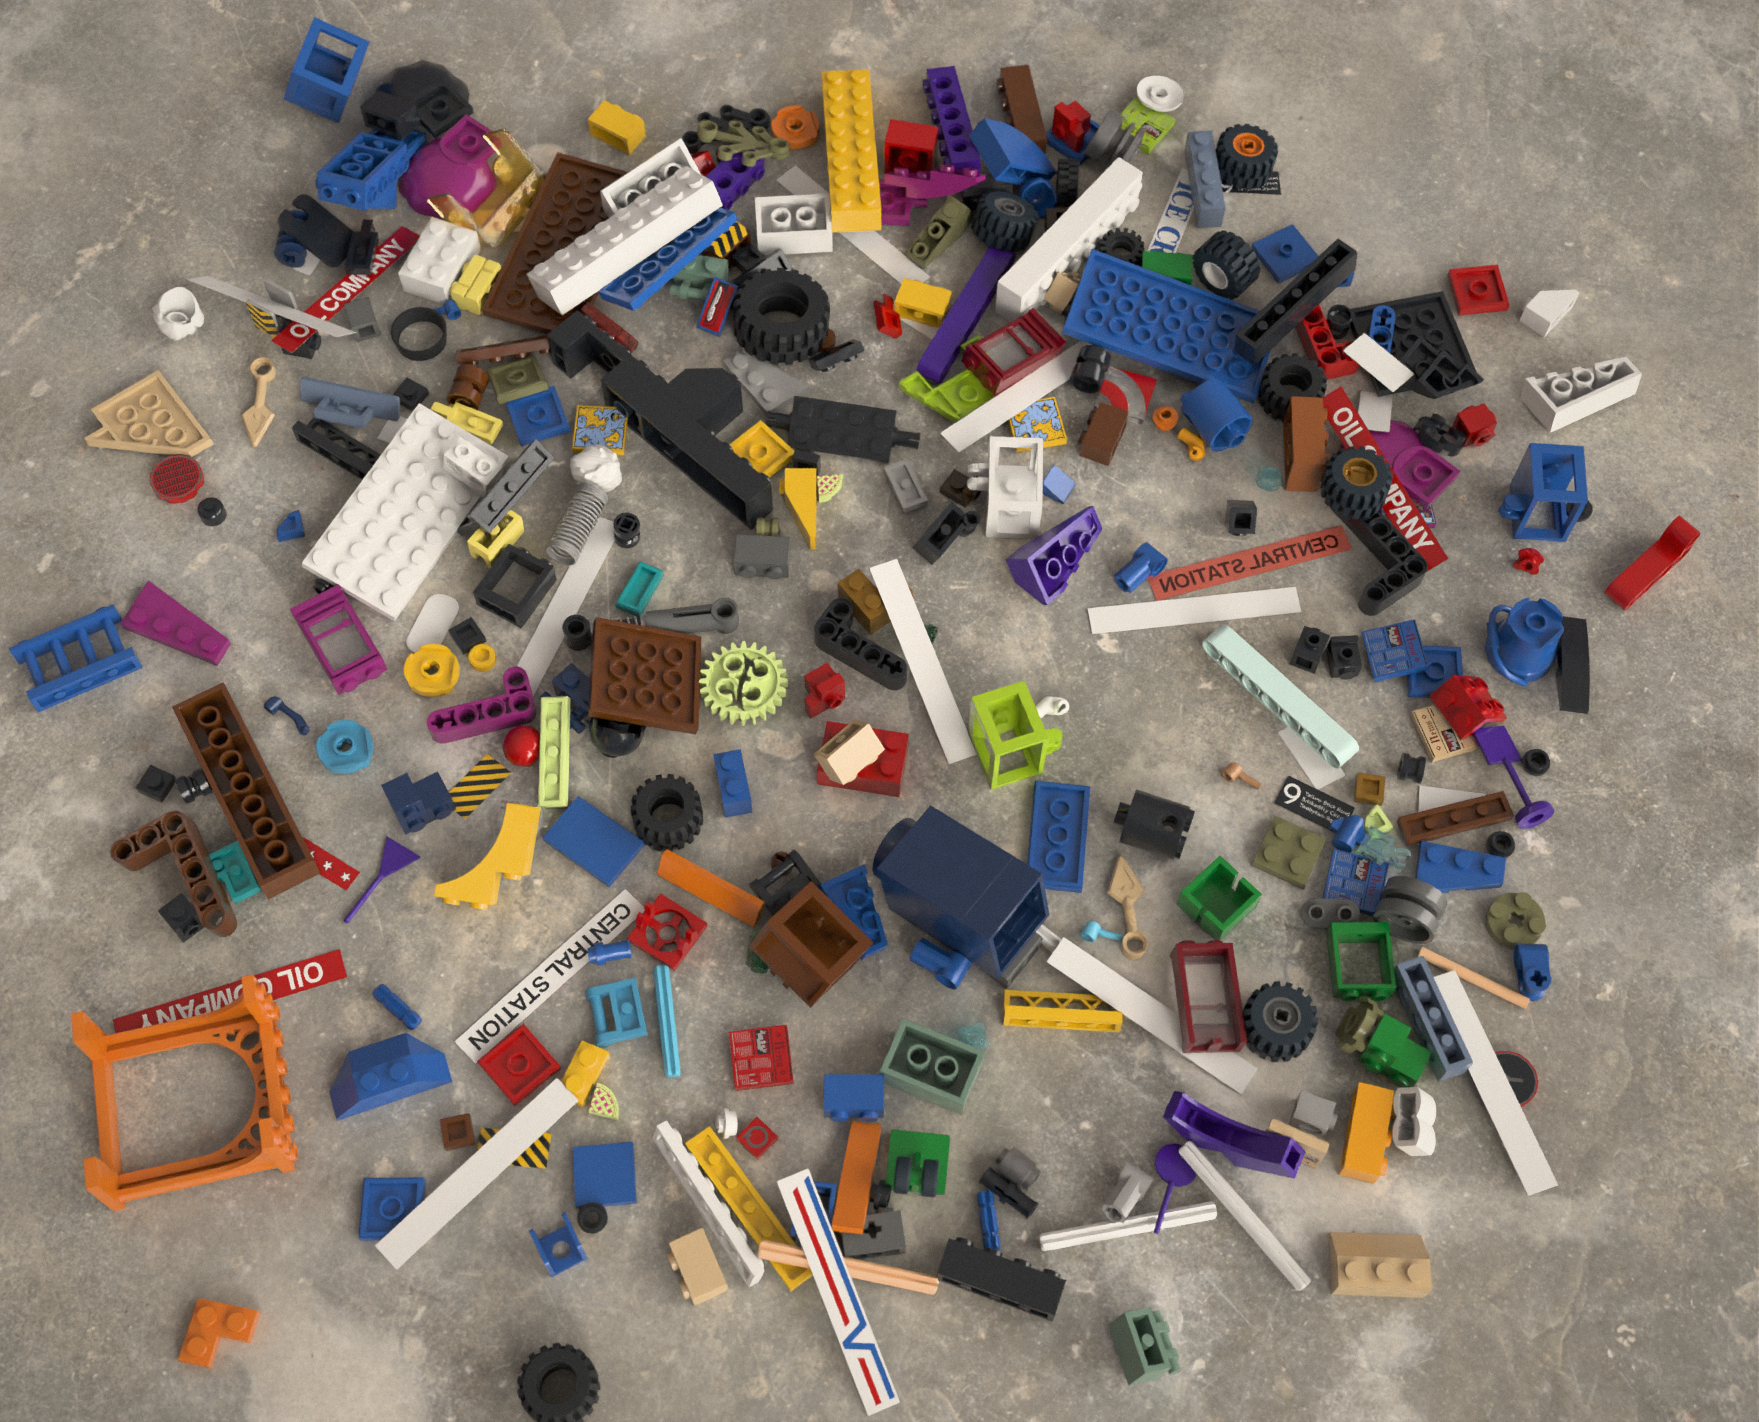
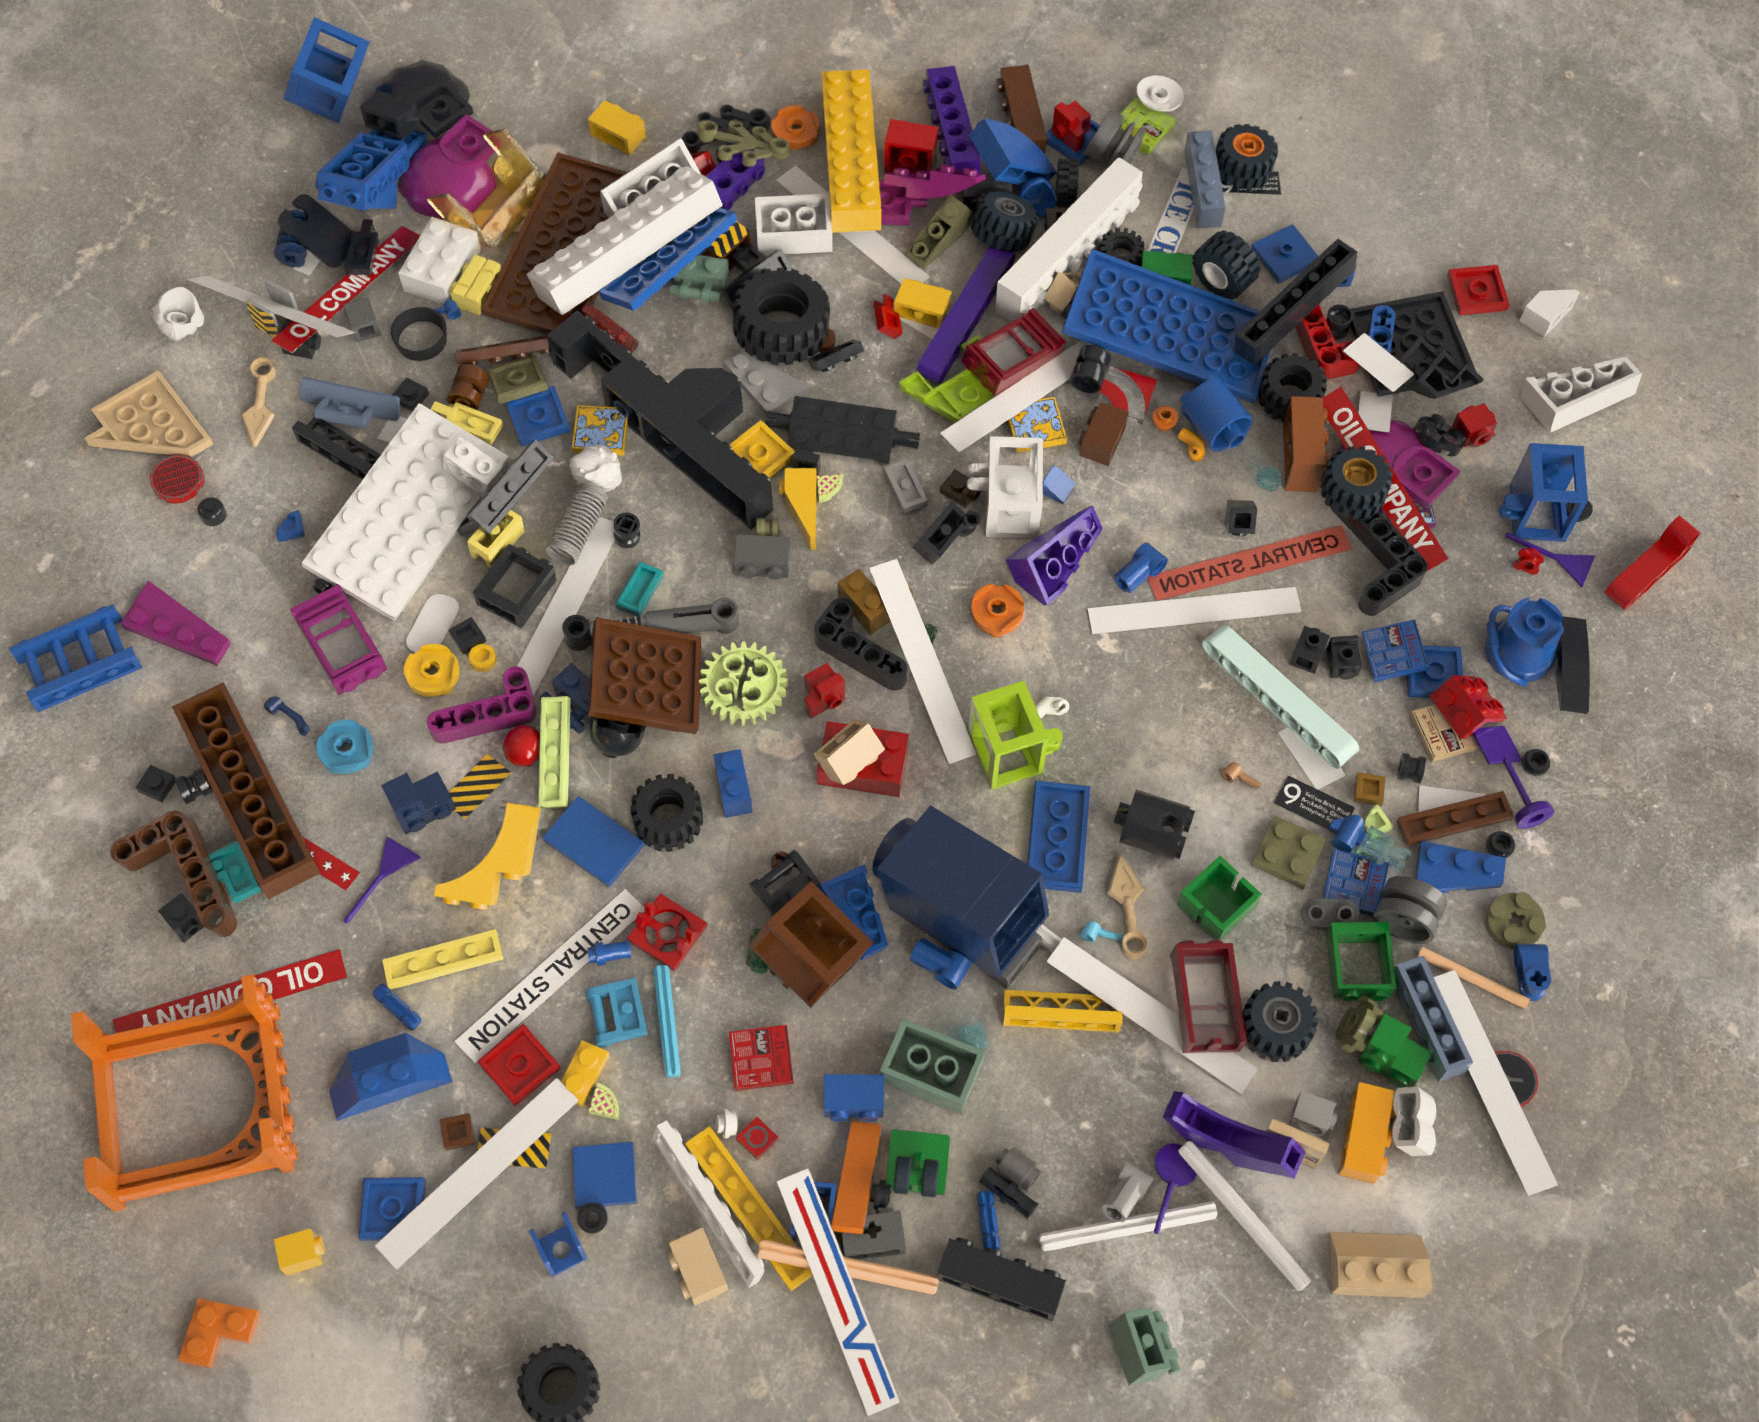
(299, 1251): none -> yellow brick
(442, 959): none -> light yellow plate
(710, 888): orange tile -> none
(717, 306): slope -> none
(997, 623): none -> orange plate
(1576, 565): none -> dark purple piece

